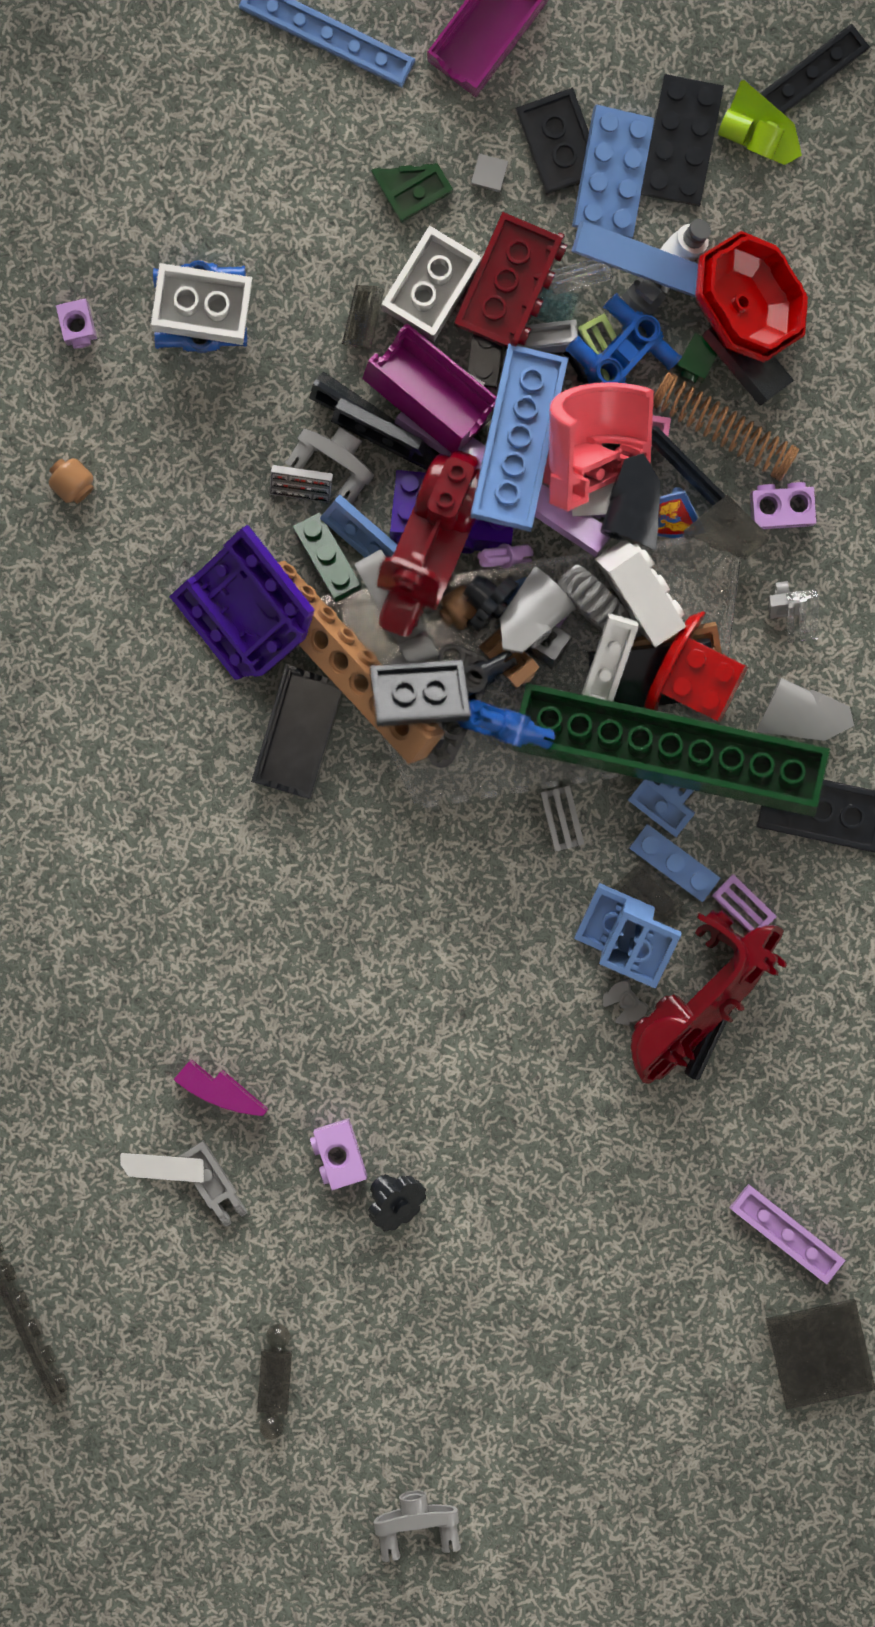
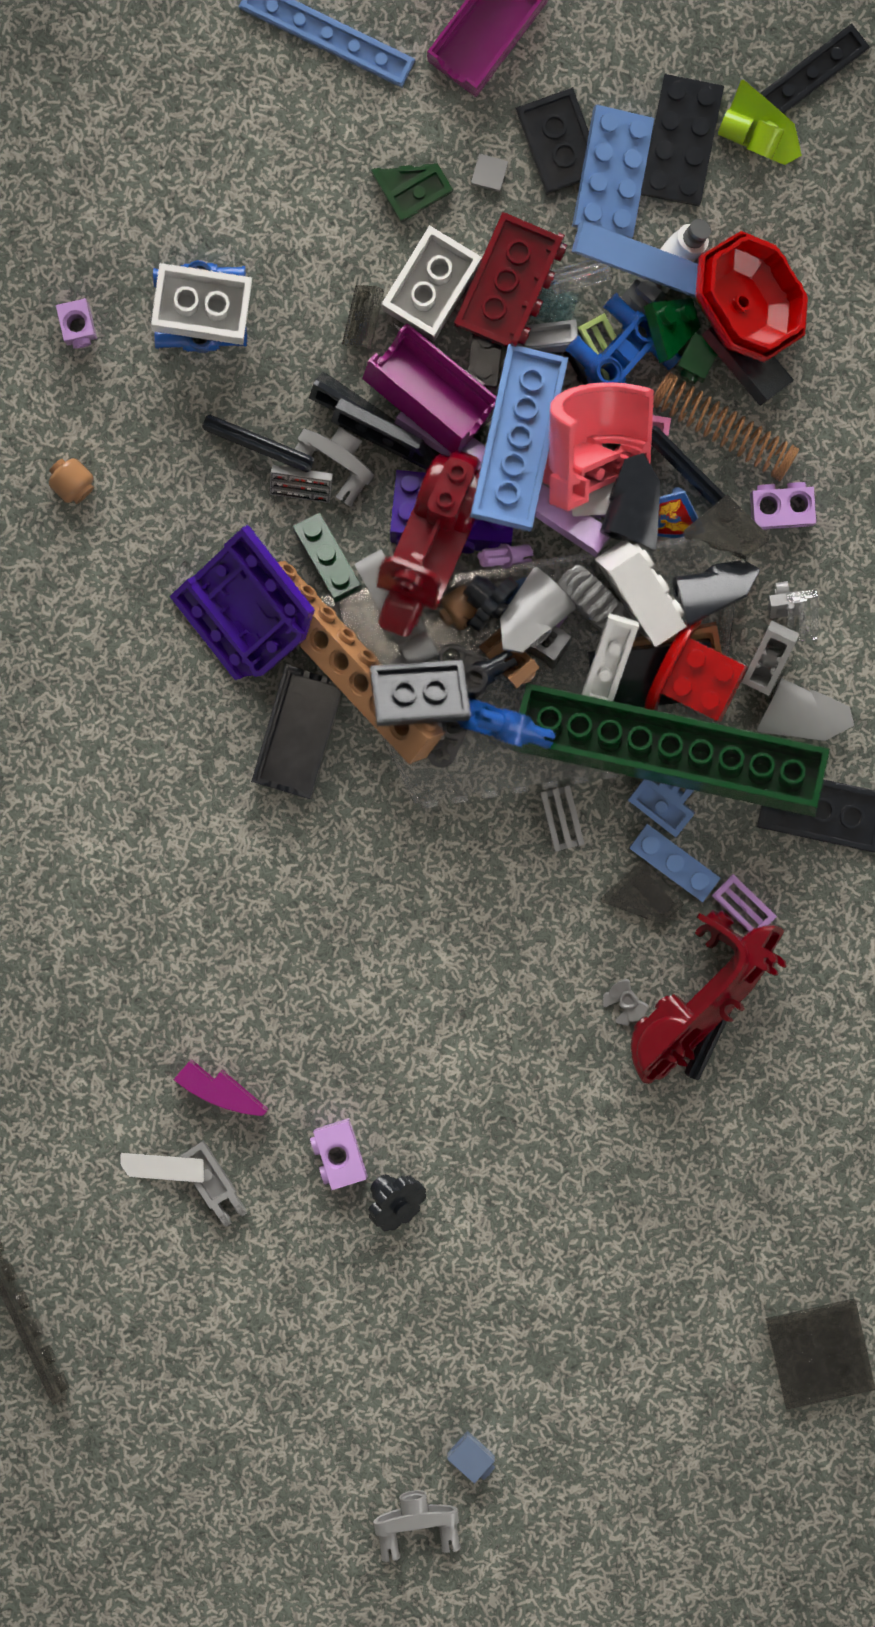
(258, 443): none -> black axle
(274, 1381): clear smoke plate -> none
(357, 529): medium blue plate -> none
(471, 1458): none -> sand blue brick
(627, 935): medium blue bracket -> none
(671, 325): none -> dark green wing
(714, 589): none -> panel
(770, 658): none -> light grey brick
(787, 1234): lavender plate -> none

